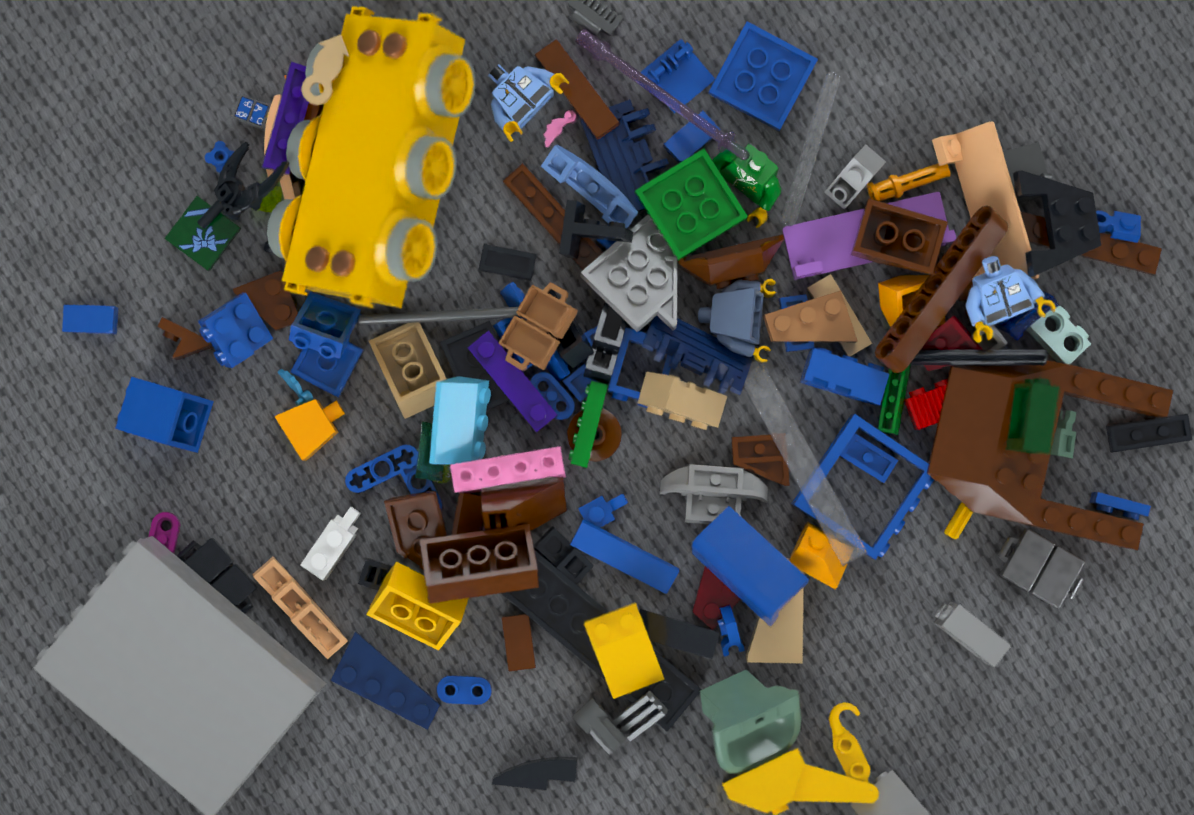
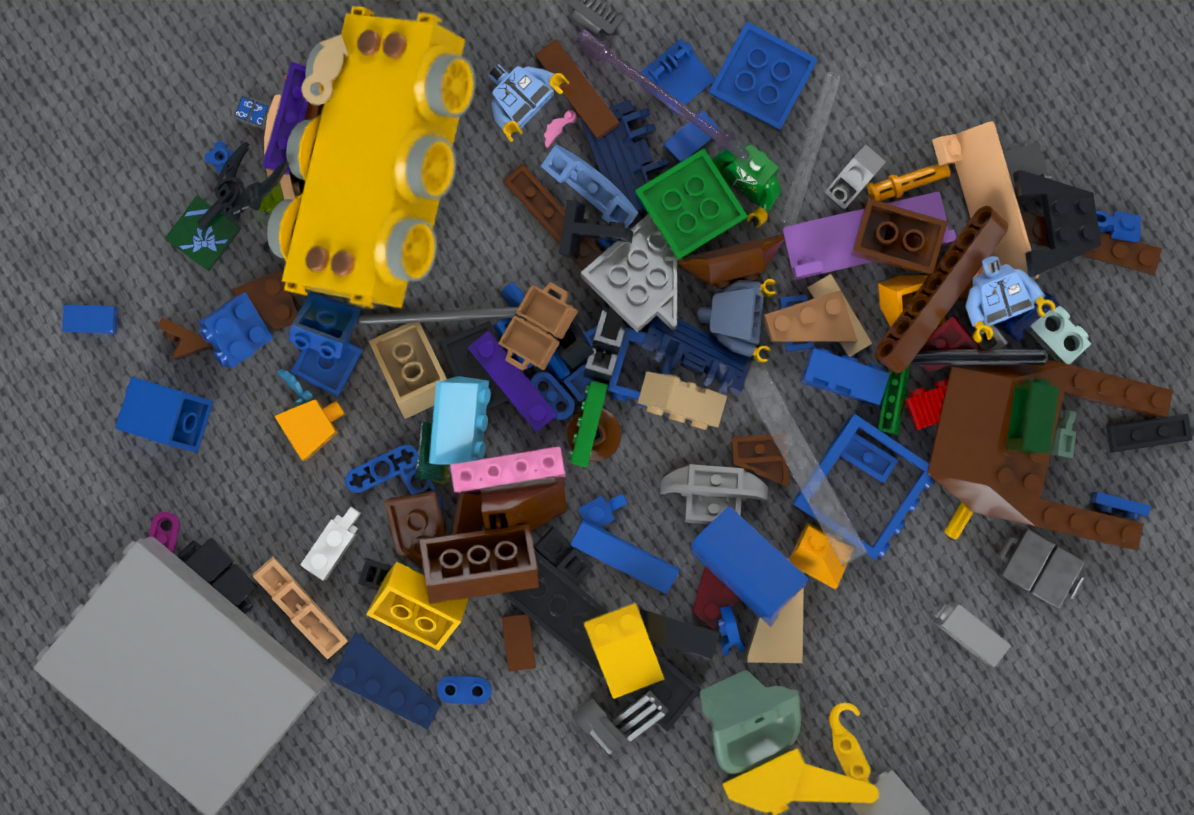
(507, 262): black tile -> none
(536, 773): black slope -> none

